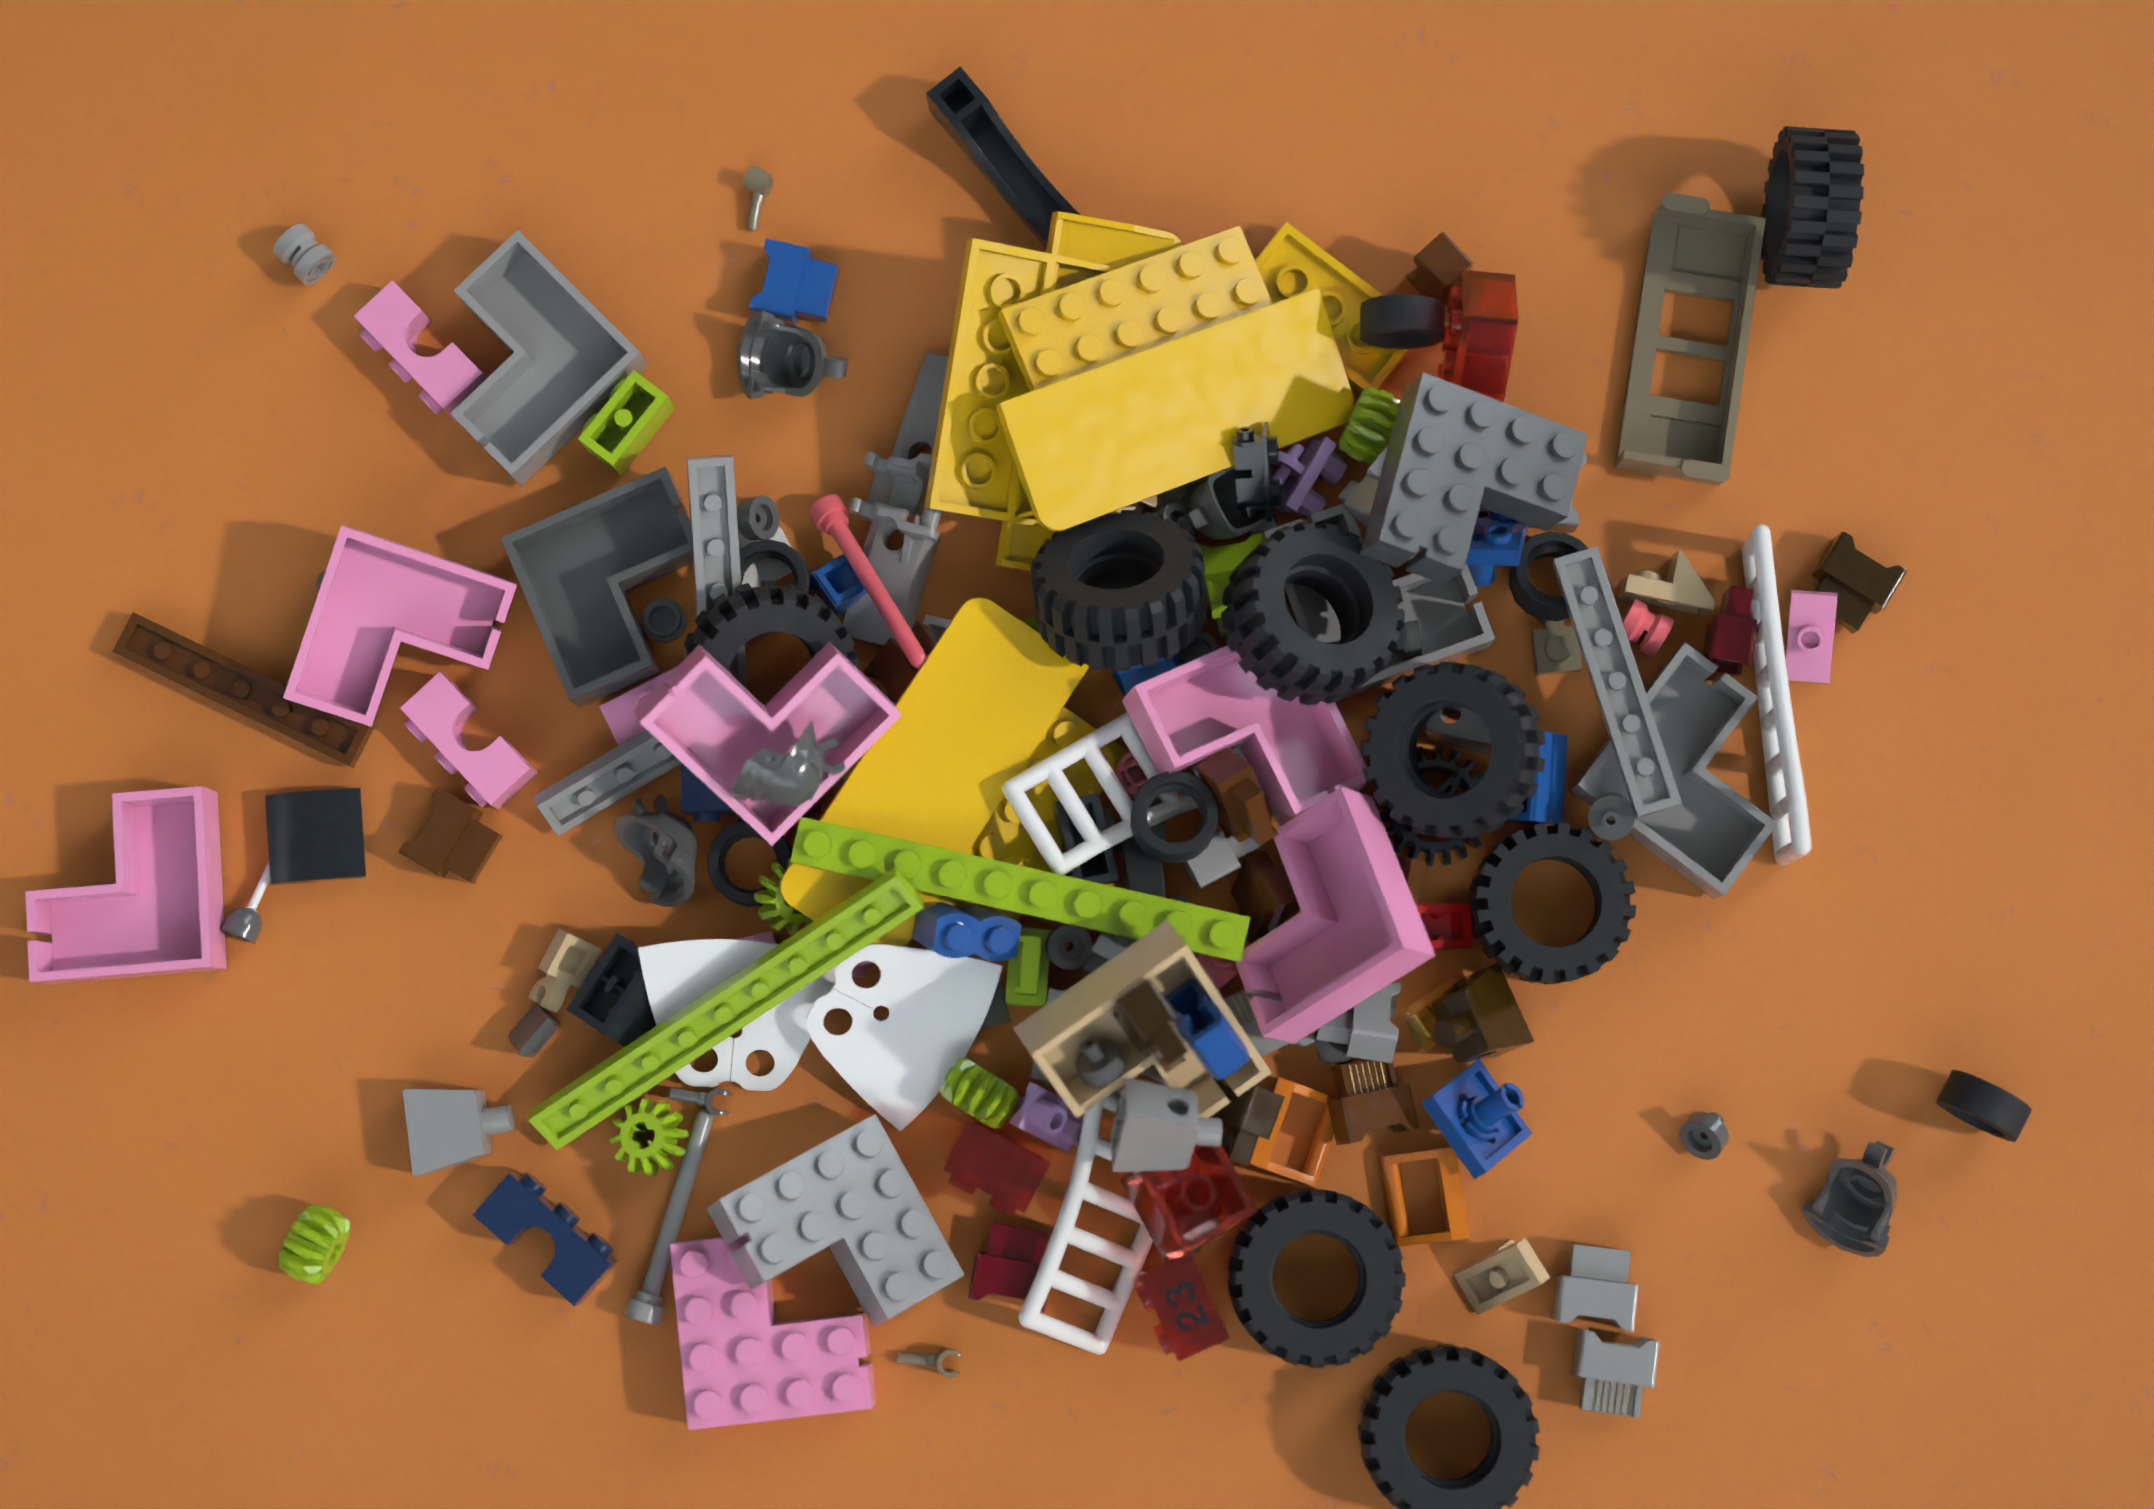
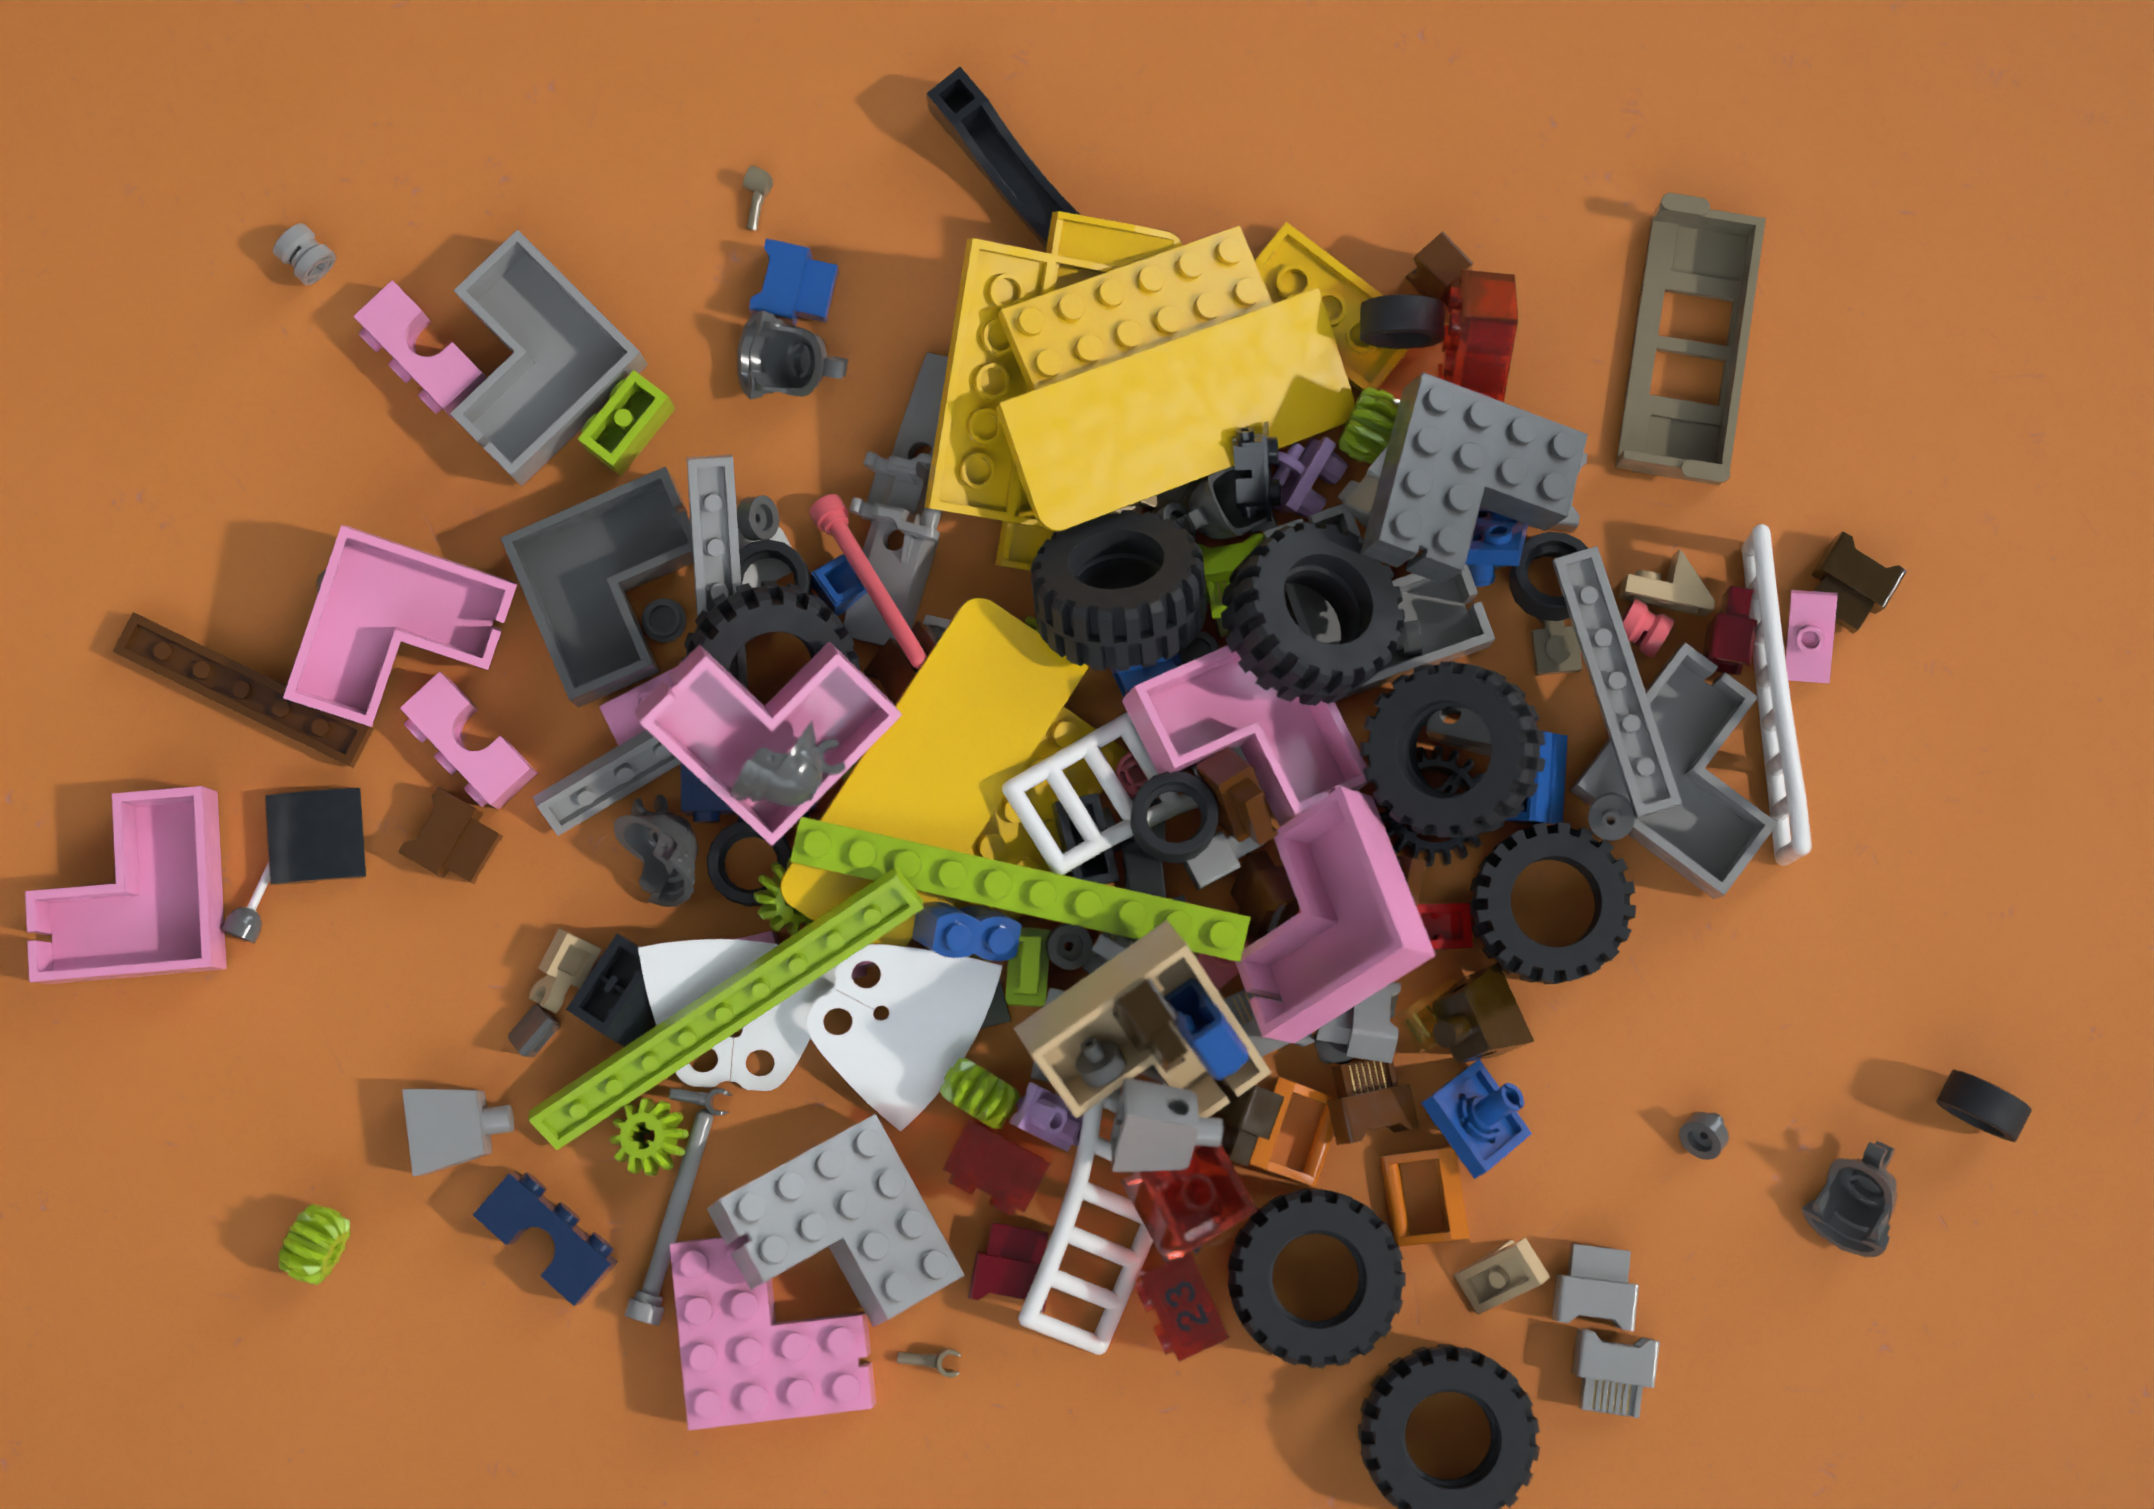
(1812, 207): black tyre -> none

